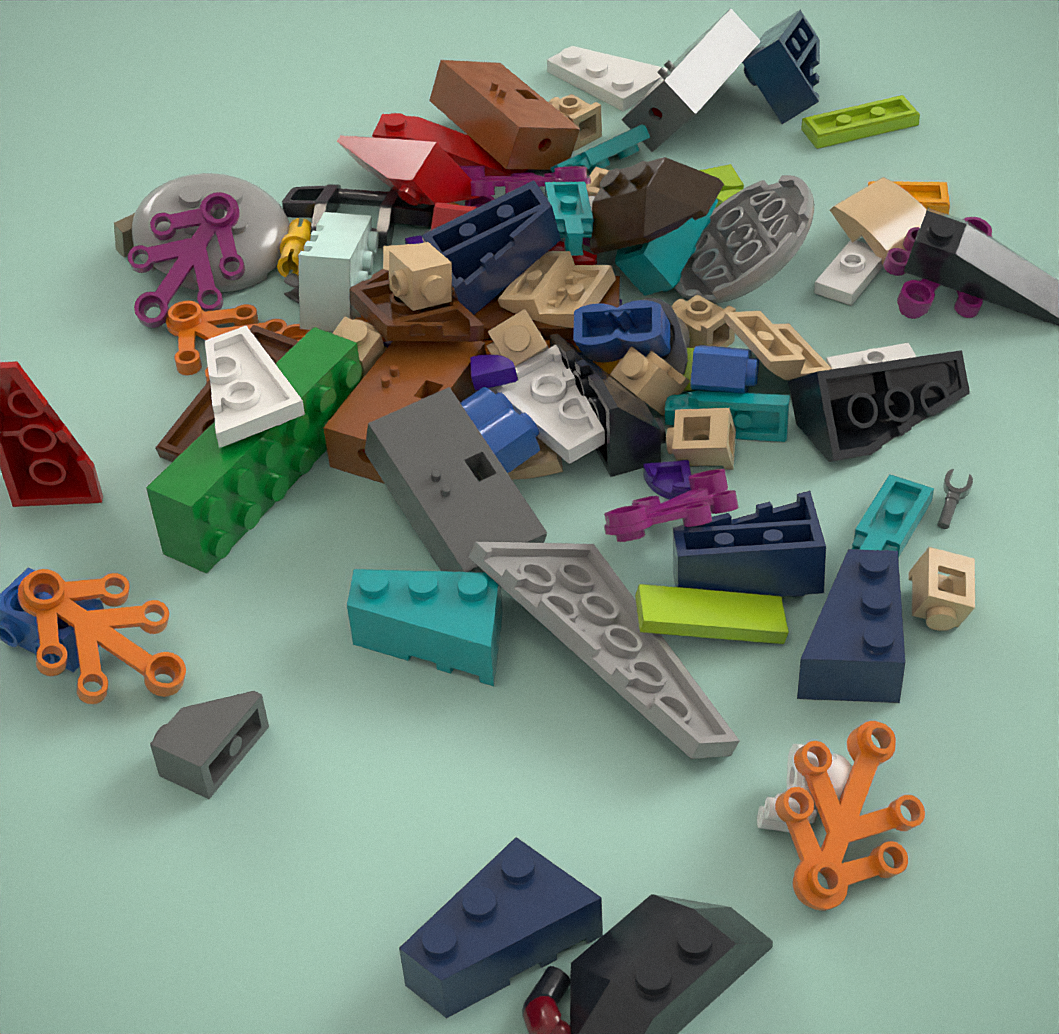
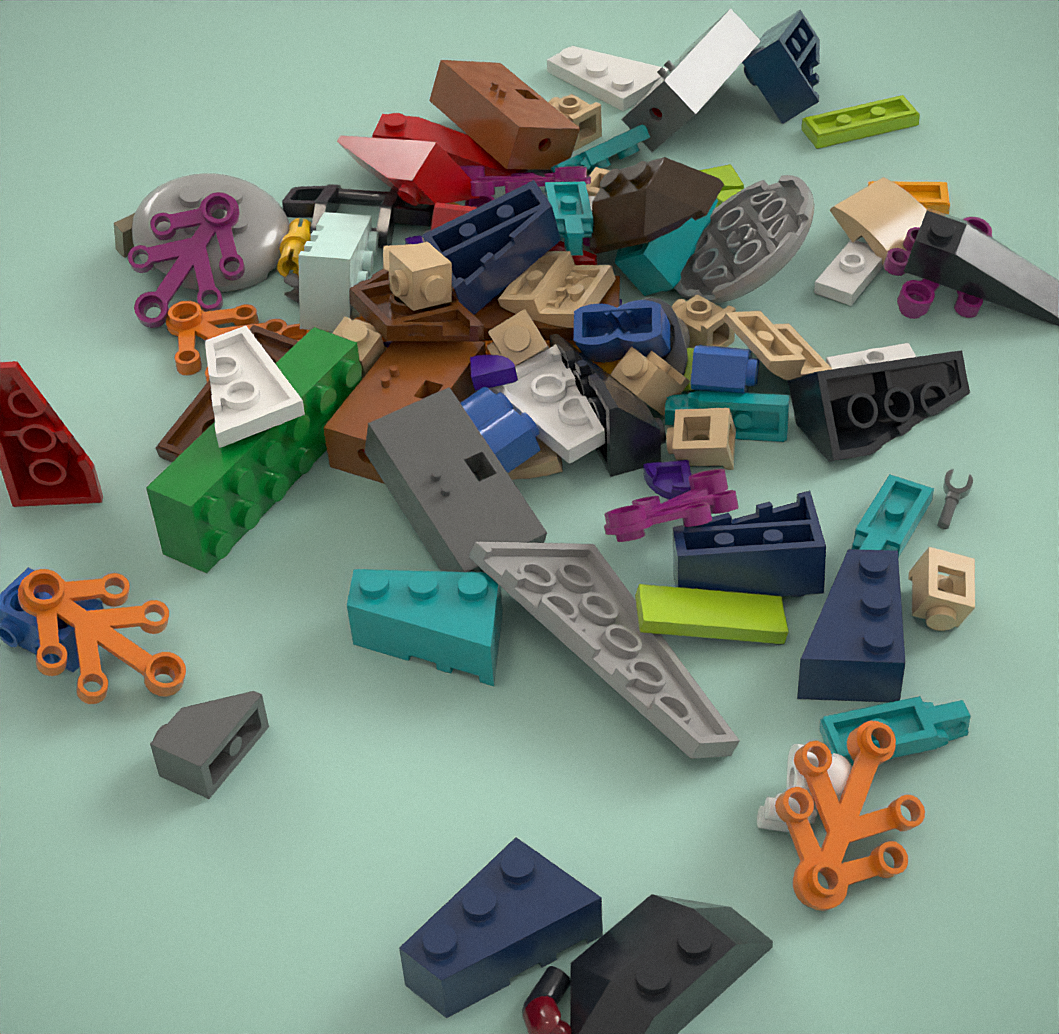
(915, 723): none -> teal hinge

